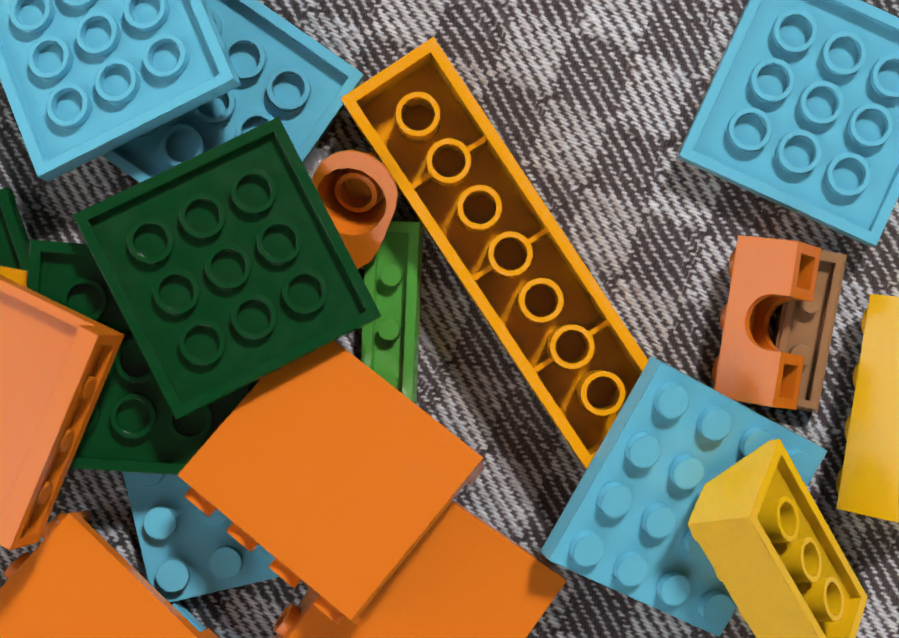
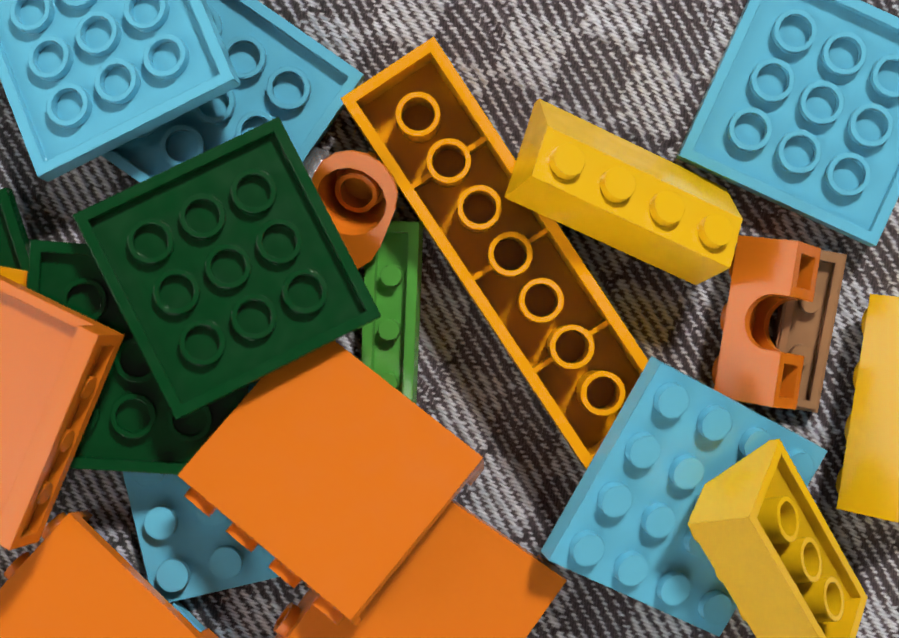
(624, 196): none -> yellow slope

